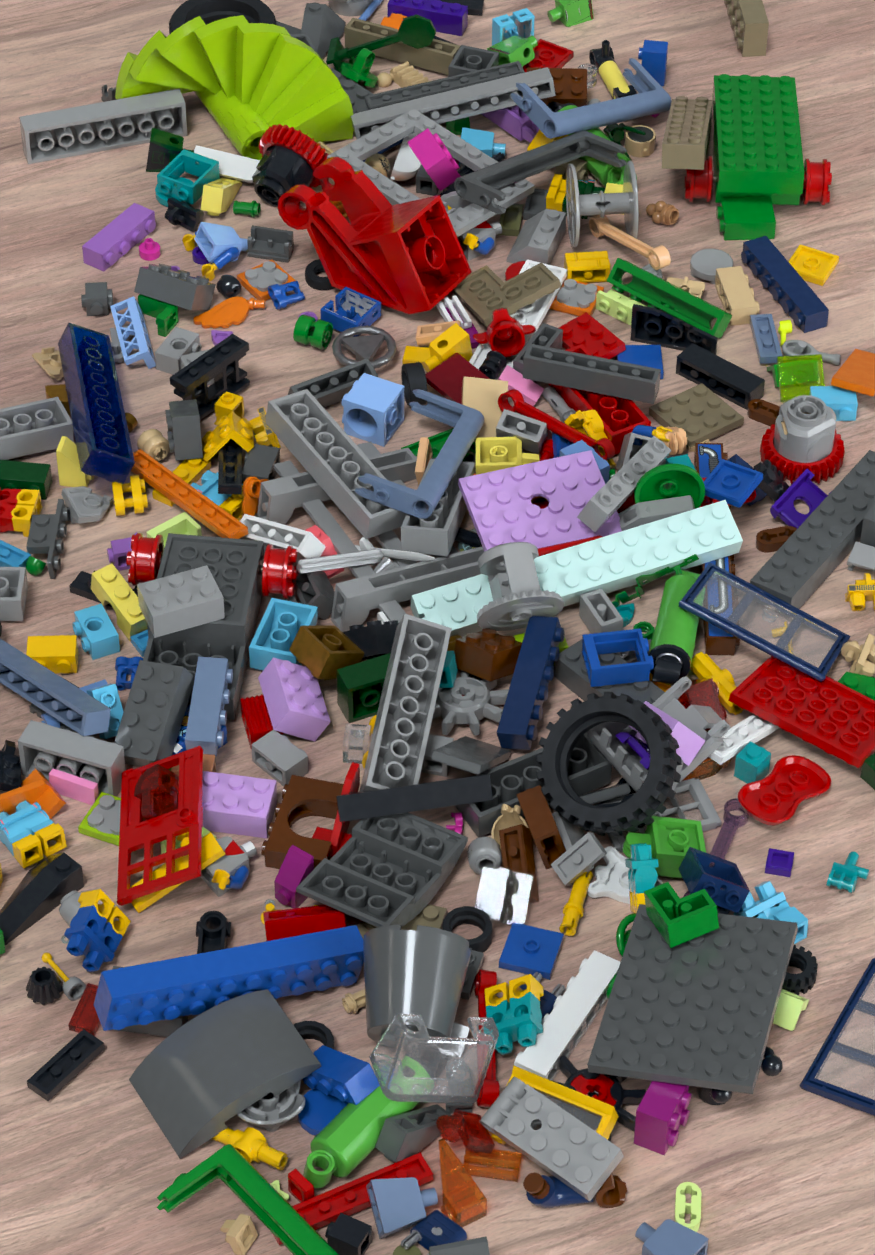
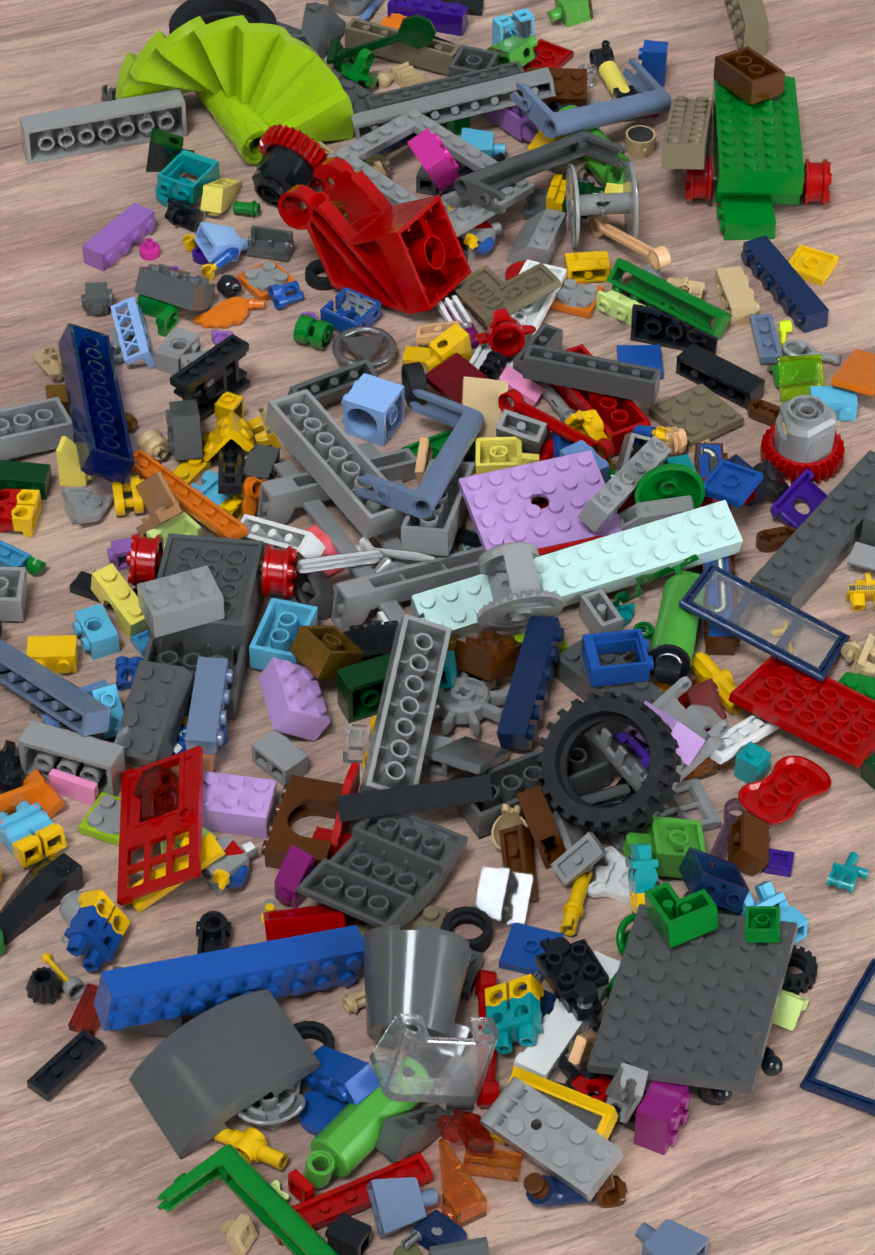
(47, 536): dark grey bracket -> none
(158, 501): none -> medium nougat bracket
(231, 165): white brick -> none
(255, 718): red brick -> none
(406, 163): white brick -> none
(458, 827): dark pink piece -> none
(484, 853): light grey head -> none
(511, 220): olive tile -> none
(574, 977): none -> black piece
(582, 1047): none -> light nougat tile
(592, 335): red plate -> none
(616, 133): dark green plant -> none
(626, 1090): none -> light grey hinge
(663, 213): medium nougat piece -> none
(692, 1208): yellowish green beam -> none
(706, 261): light grey tile -> none
(749, 75): none -> reddish brown brick
(749, 843): none -> reddish brown brick
(762, 924): none -> green piece

